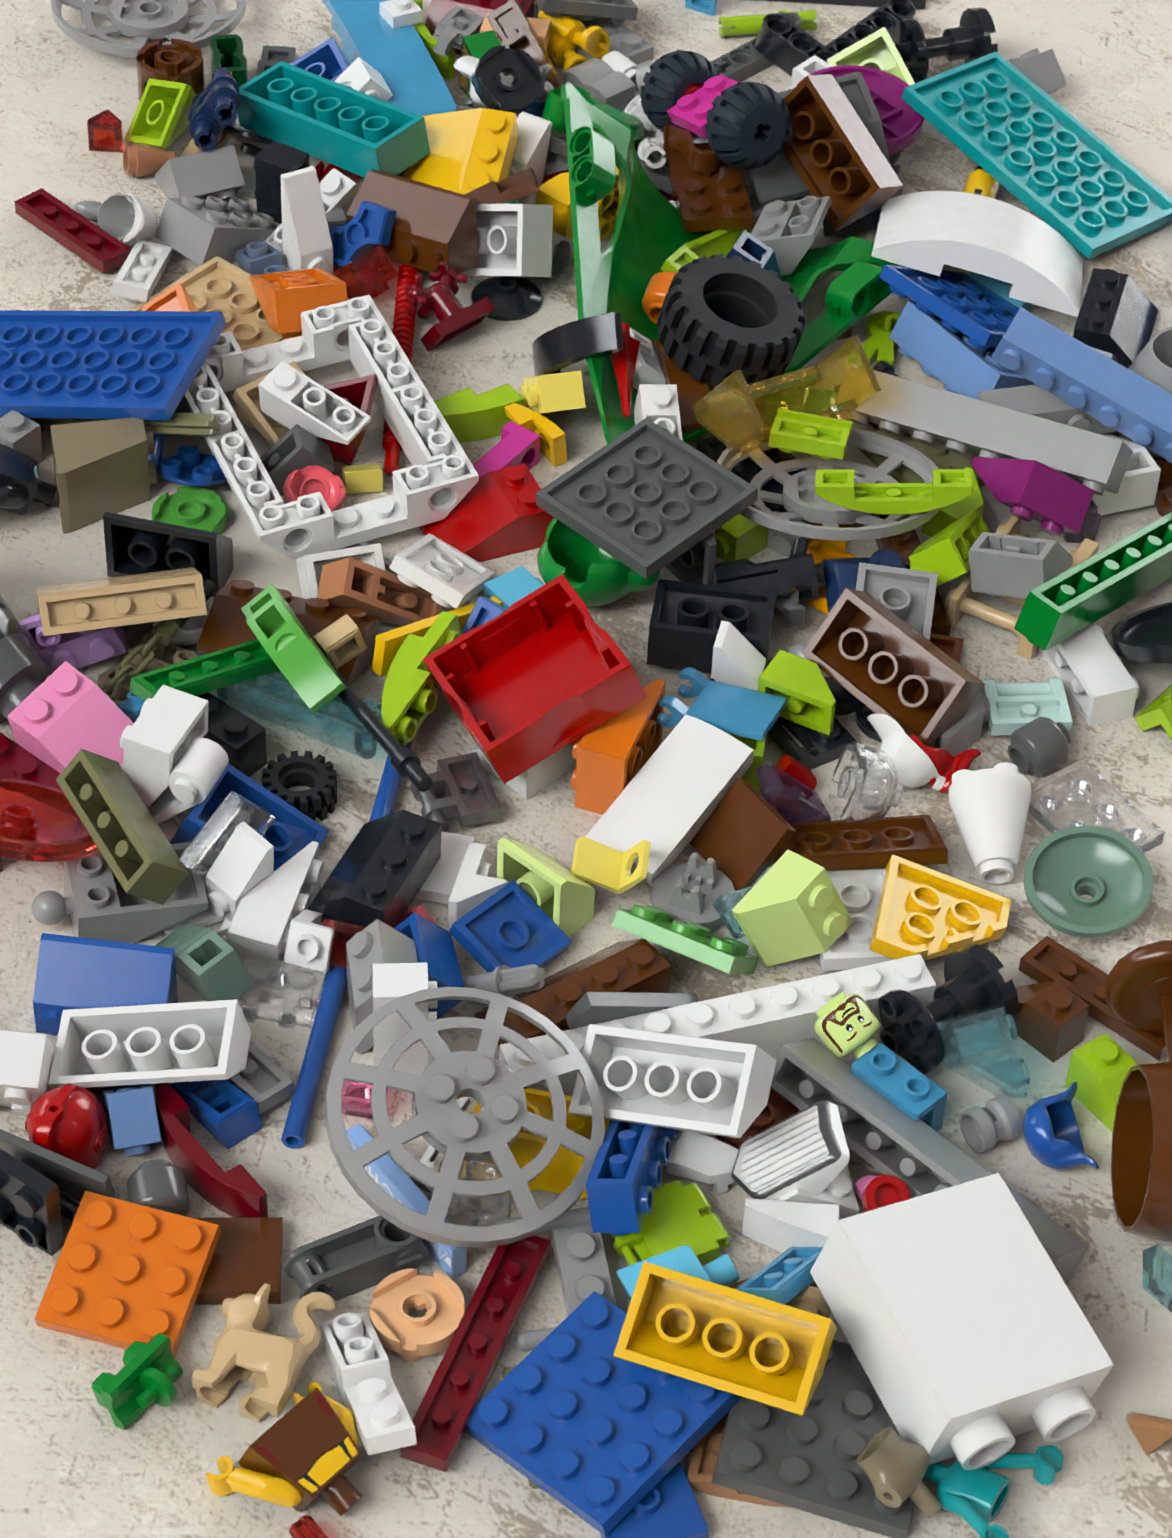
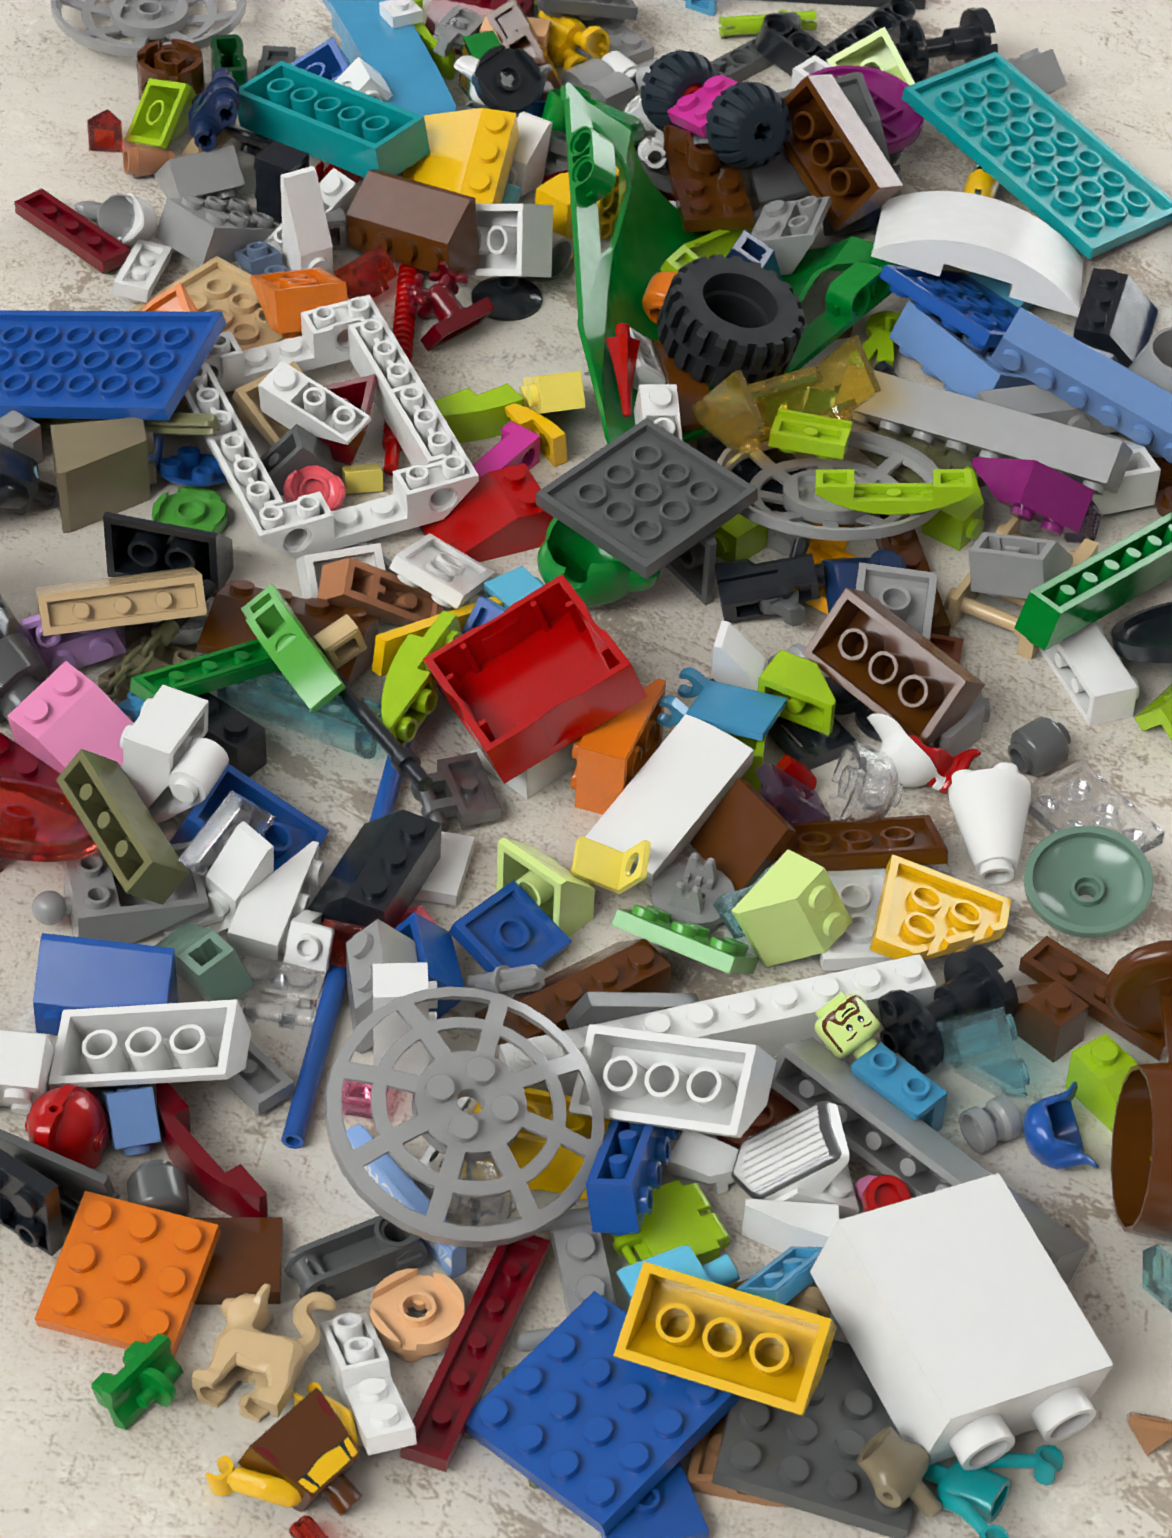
(221, 1109): blue slope -> none
(303, 772): black tyre -> none
(368, 228): blue tile -> none
(472, 883): white slope -> none
(507, 190): reddish brown brick -> none
(577, 341): black slope -> none
(689, 618): black slope -> none
(948, 549): lime slope -> none
(1020, 703): light aqua plate -> none

